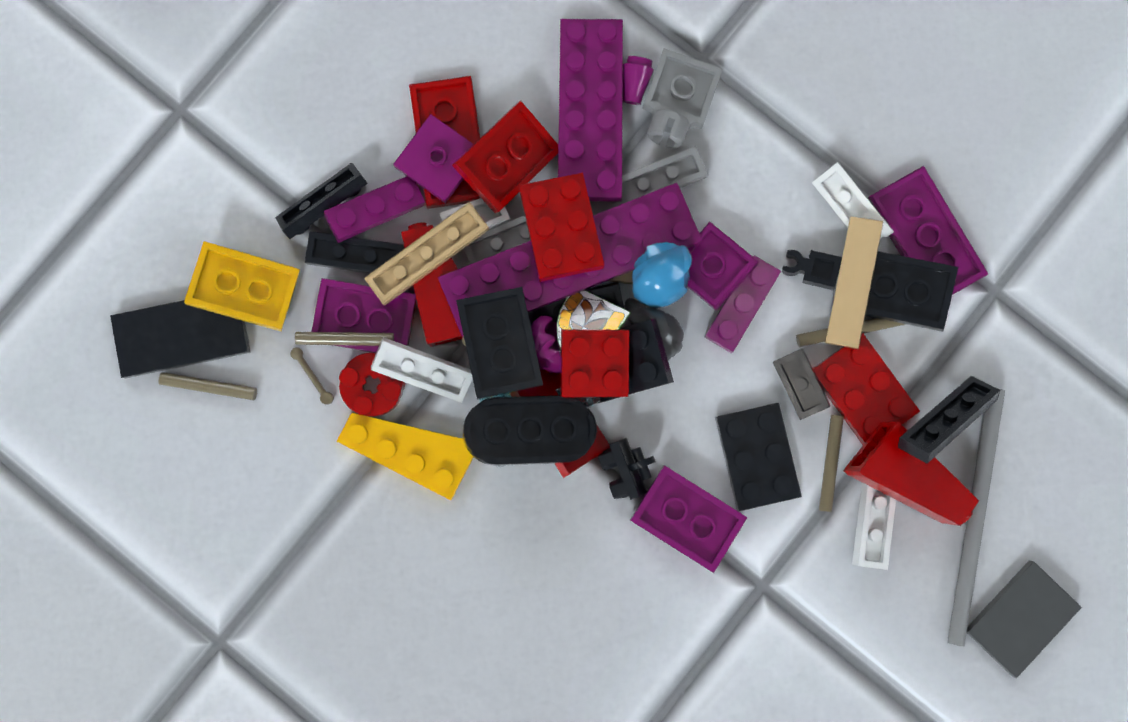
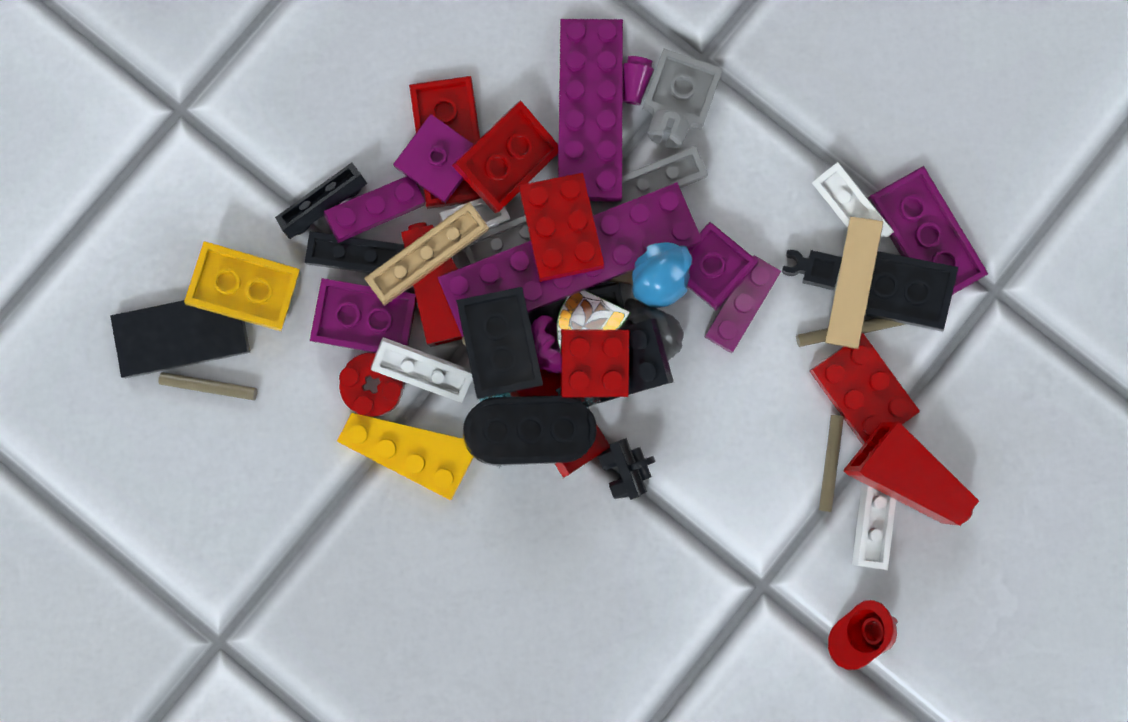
(326, 397): dark tan hinge -> none
(341, 338): dark tan bar -> none
(688, 518): magenta plate -> none
(758, 457): black plate -> none
(801, 384): black plate -> none
(862, 635): none -> red piece
(948, 419): black plate -> none
(975, 524): light grey piece -> none
(1023, 619): dark grey tile -> none

